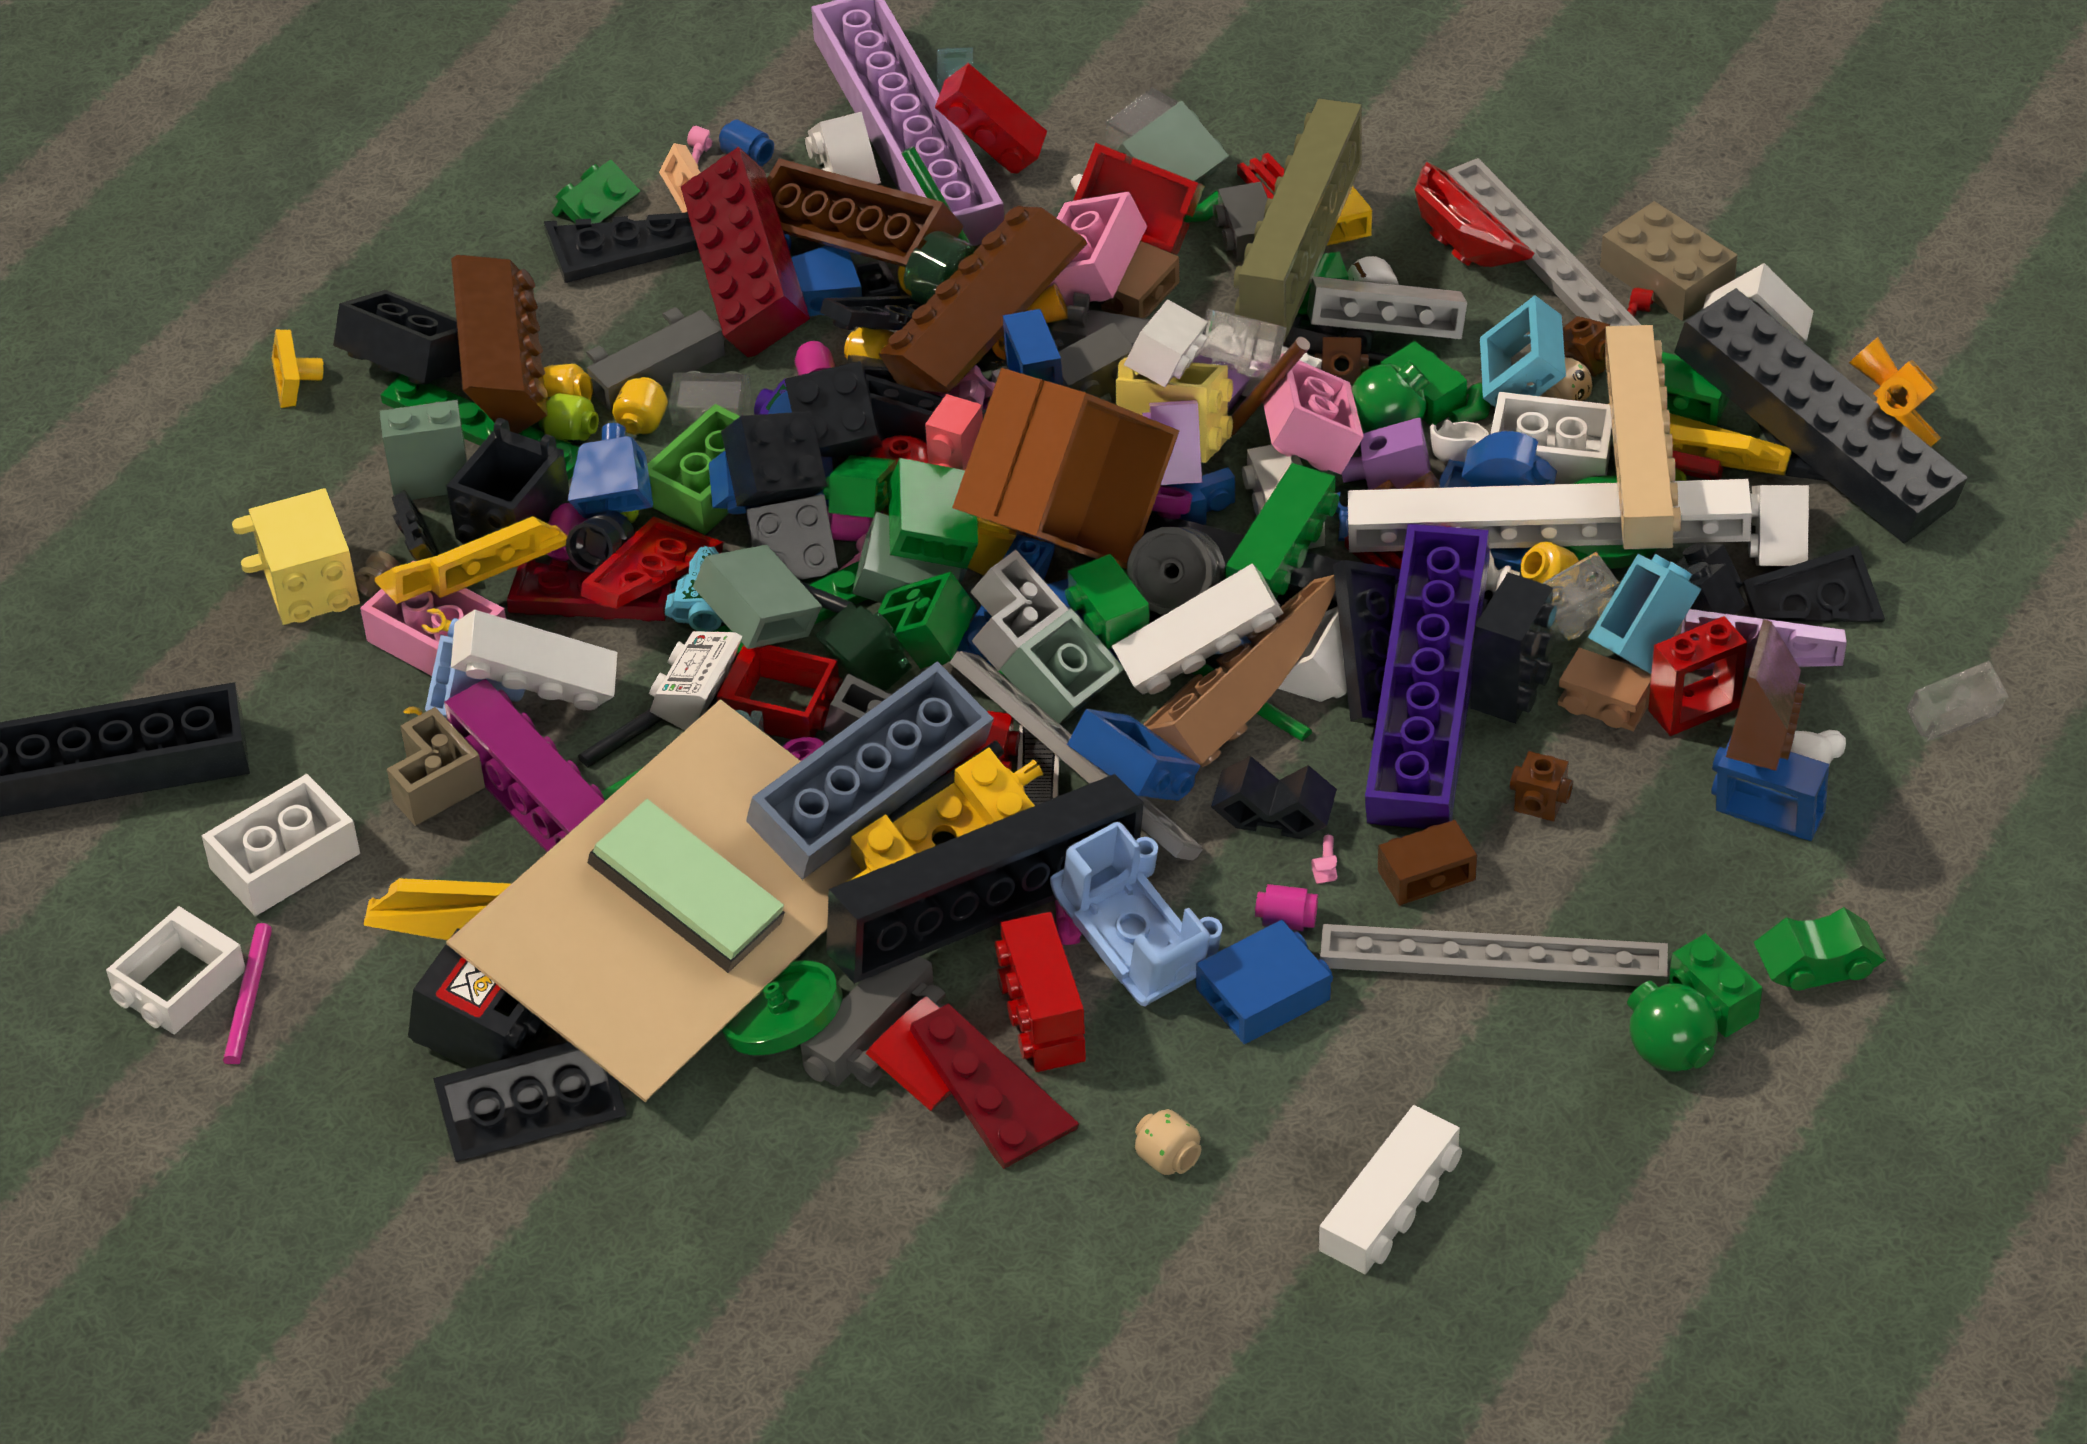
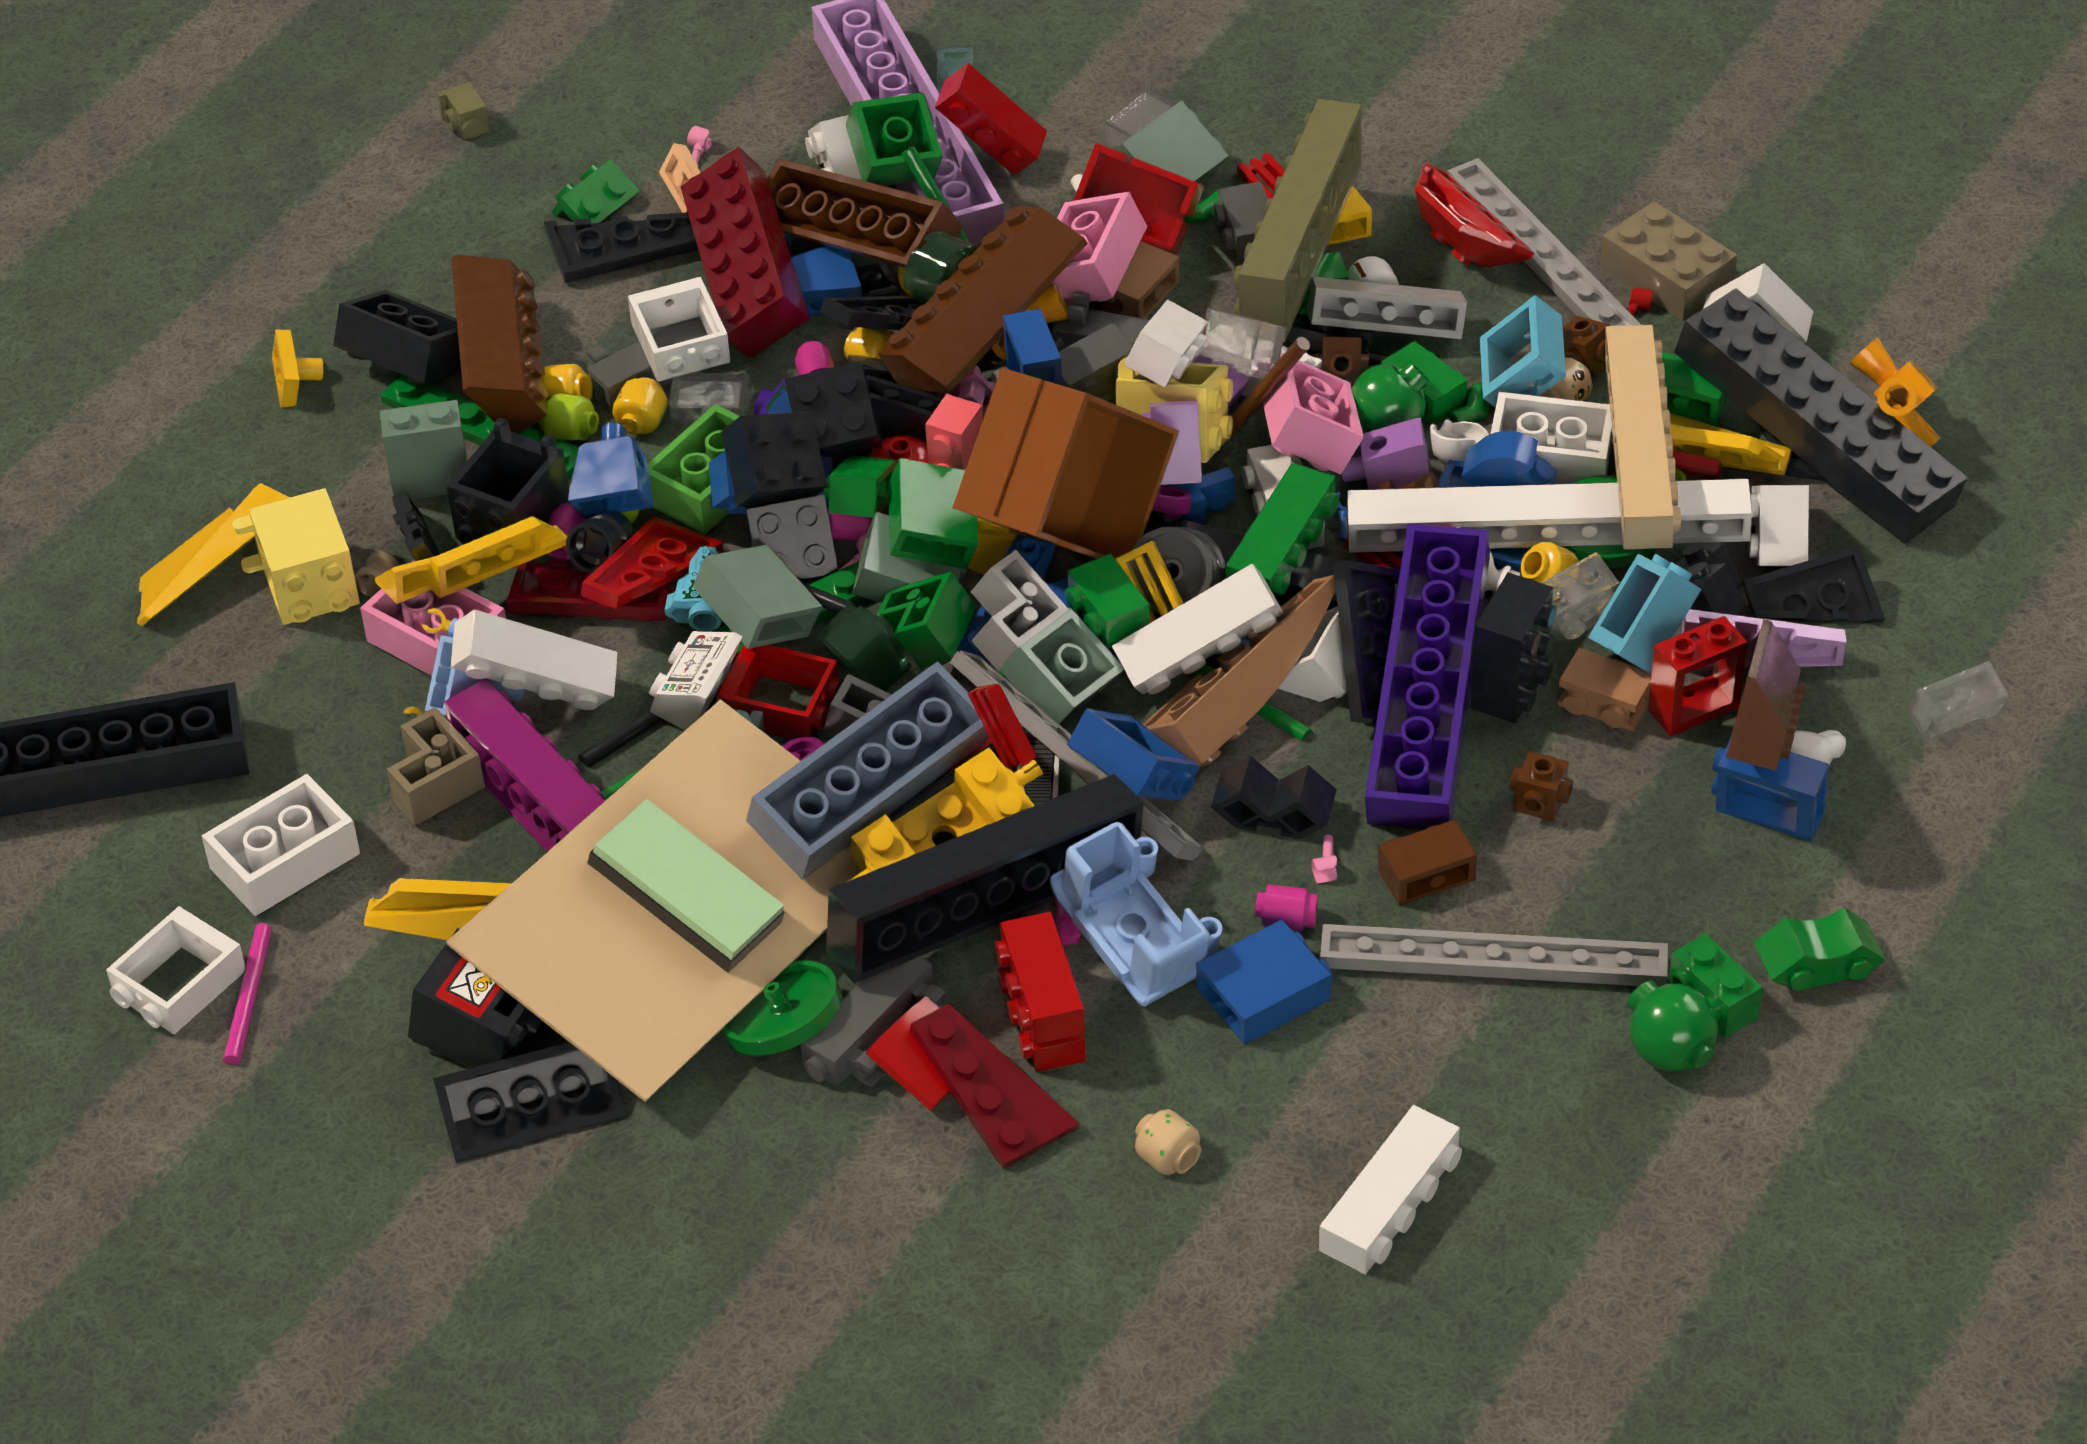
(198, 556): none -> yellow wedge
(463, 111): none -> olive brick
(688, 302): none -> white window
(749, 139): blue brick -> none
(885, 129): none -> green brick
(1002, 725): none -> red tile
(1162, 572): none -> yellow tile

